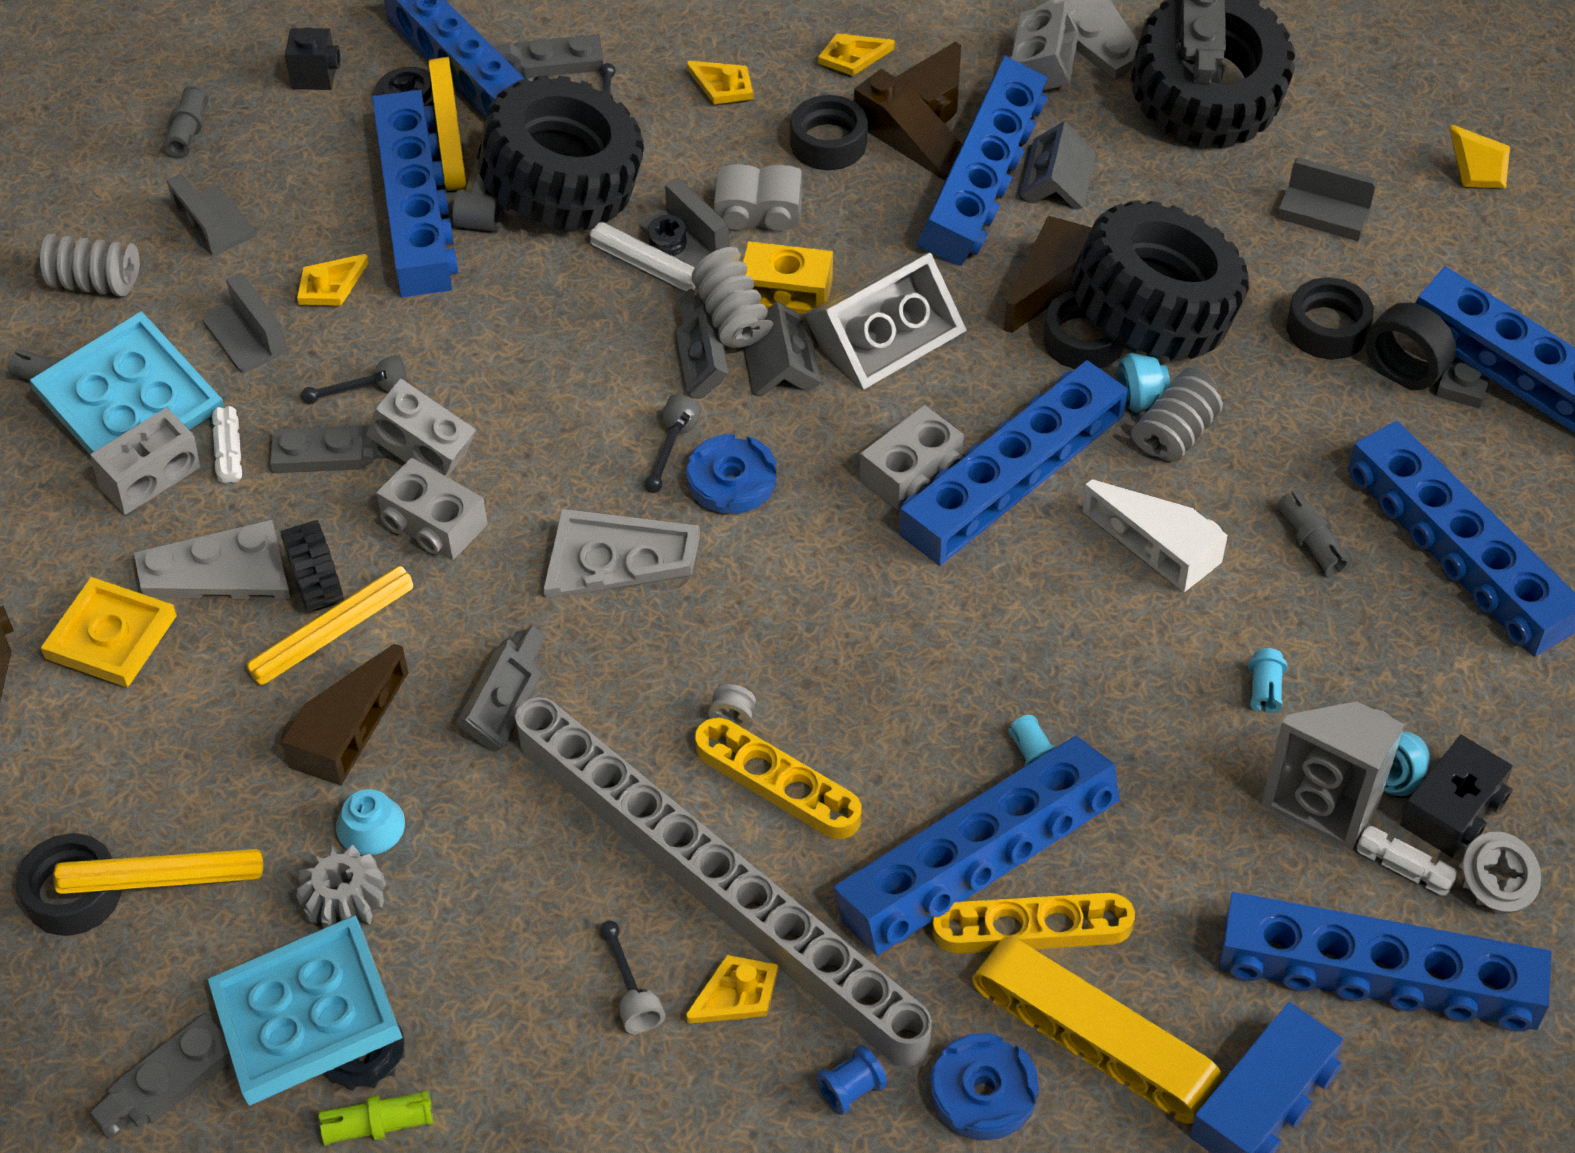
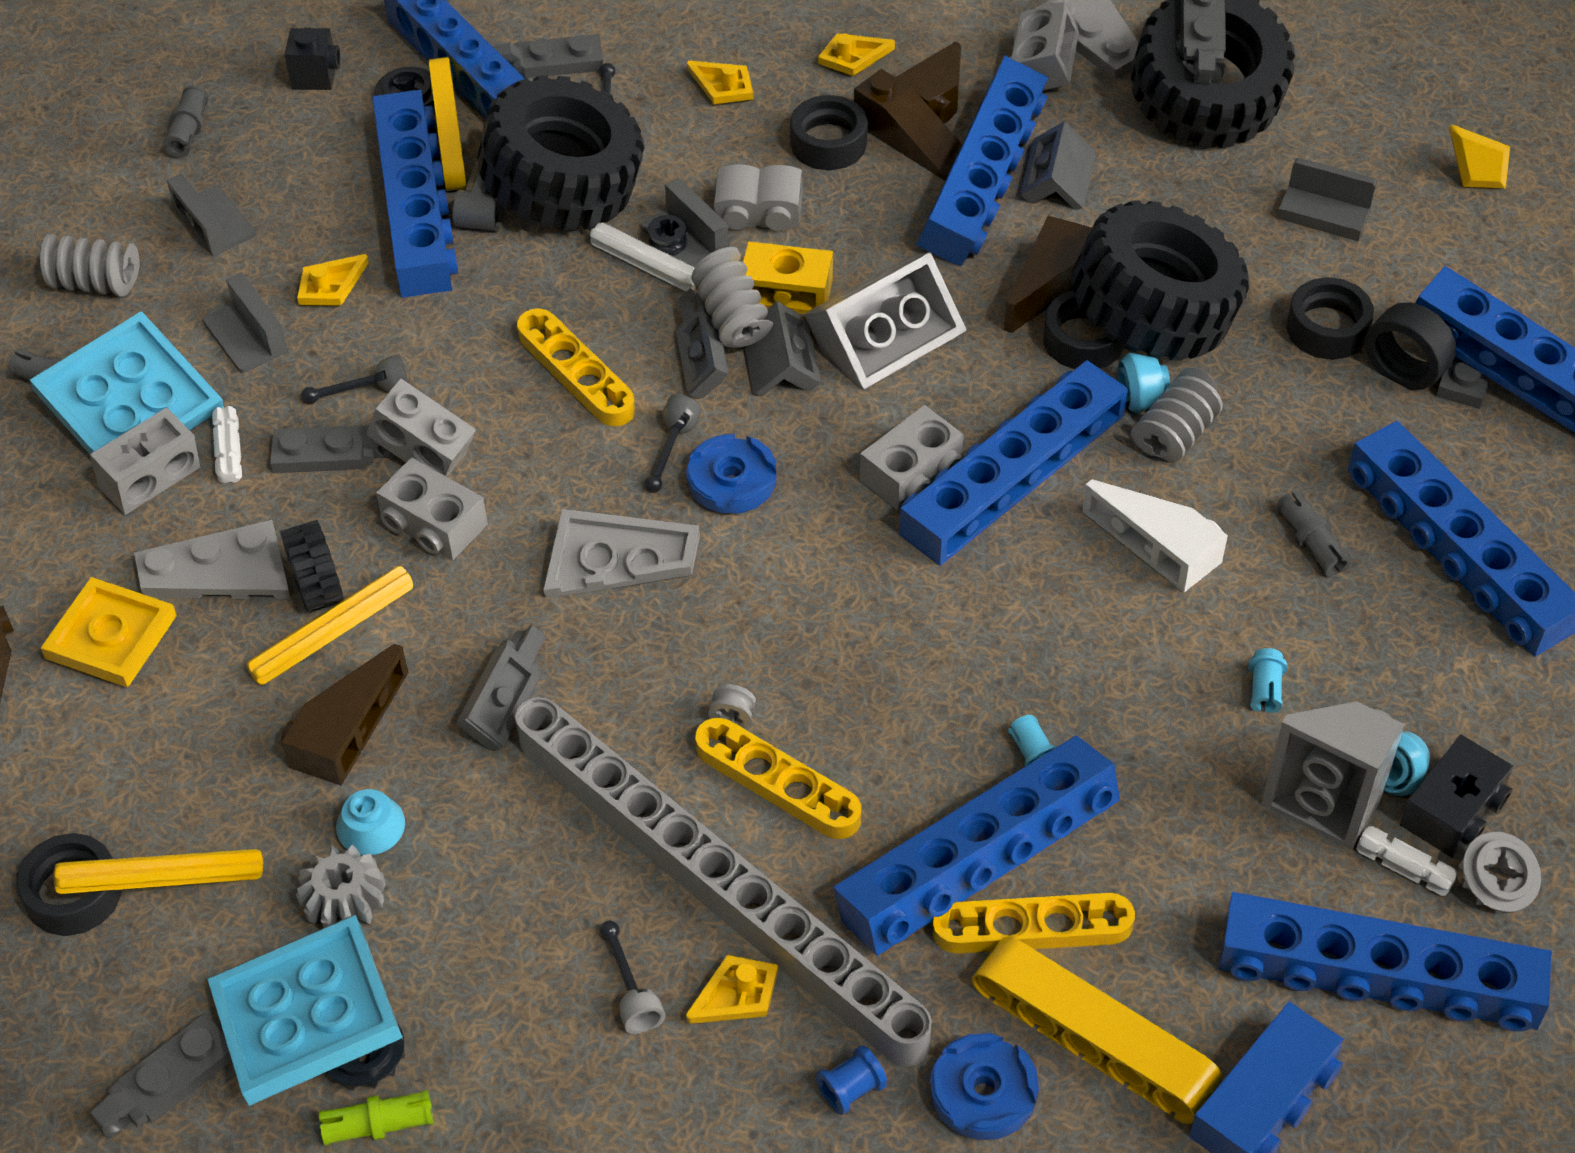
(580, 364): none -> yellow beam

